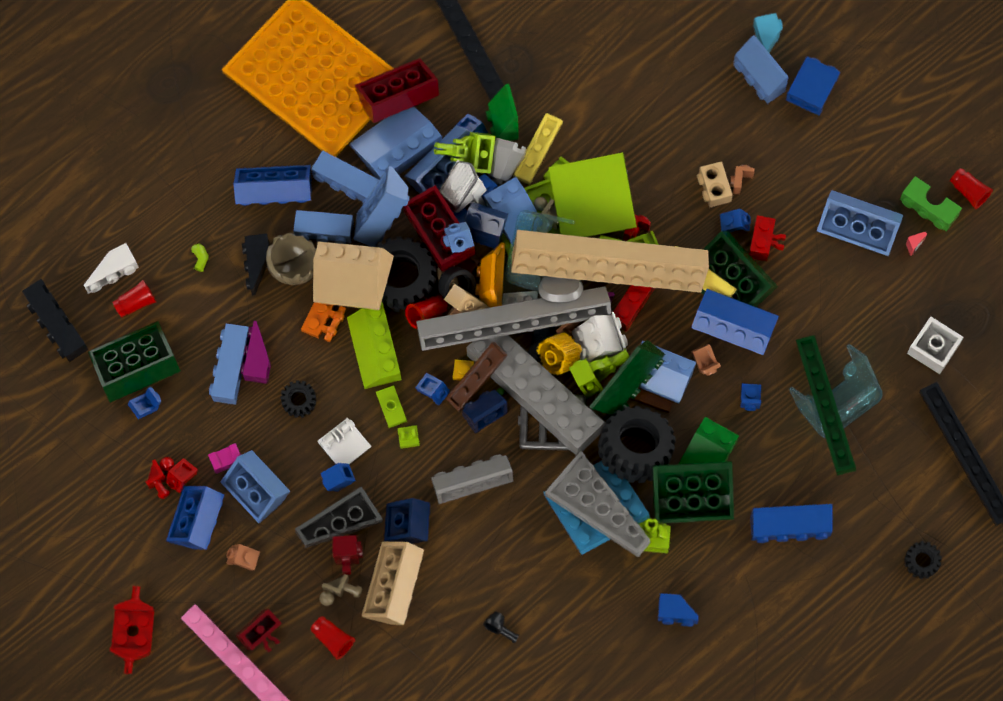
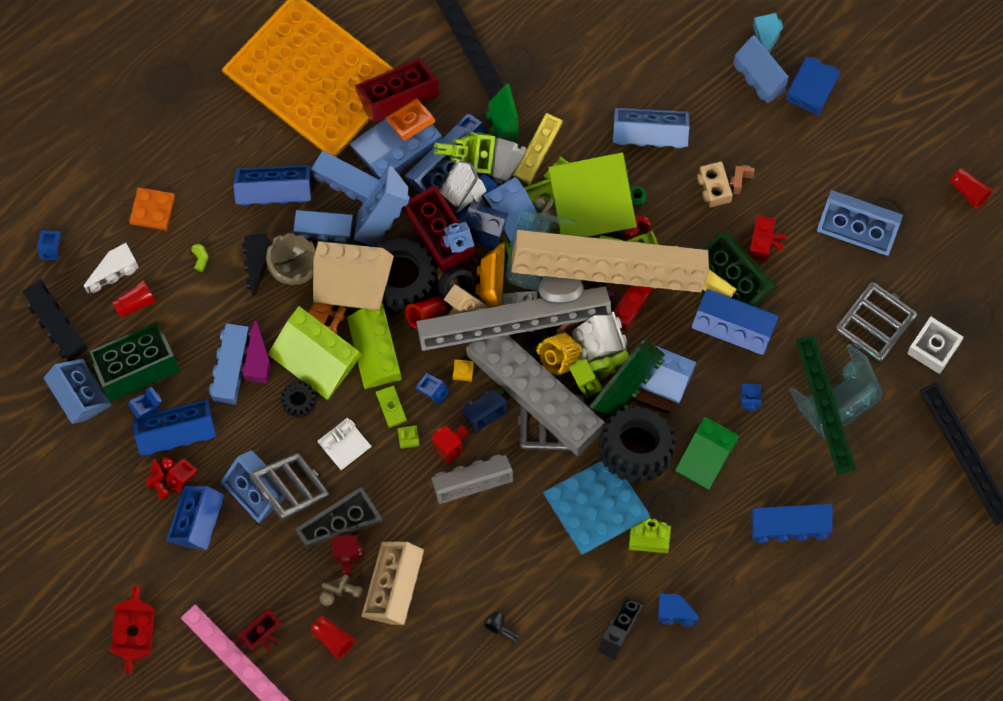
(48, 245): none -> blue bracket
(76, 390): none -> medium blue slope
(152, 208): none -> orange plate
(174, 427): none -> blue slope
(224, 458): dark pink piece -> none
(242, 556): nougat bracket -> none
(295, 506): none -> flat silver bar
(314, 353): none -> lime slope
(337, 477): blue brick -> none
(407, 521): dark blue slope -> none
(410, 119): none -> orange plate
(448, 443): none -> red brick
(476, 376): reddish brown tile -> none
(592, 500): light grey wing -> none
(619, 628): none -> black slope
(640, 191): none -> green plate
(651, 127): none -> medium blue slope
(693, 492): dark green slope -> none
(705, 360): nougat bracket -> none
(735, 220): blue bracket -> none
(889, 342): none -> flat silver bar
(914, 241): coral slope -> none
(928, 549): black tyre -> none
(941, 215): bright green arch -> none

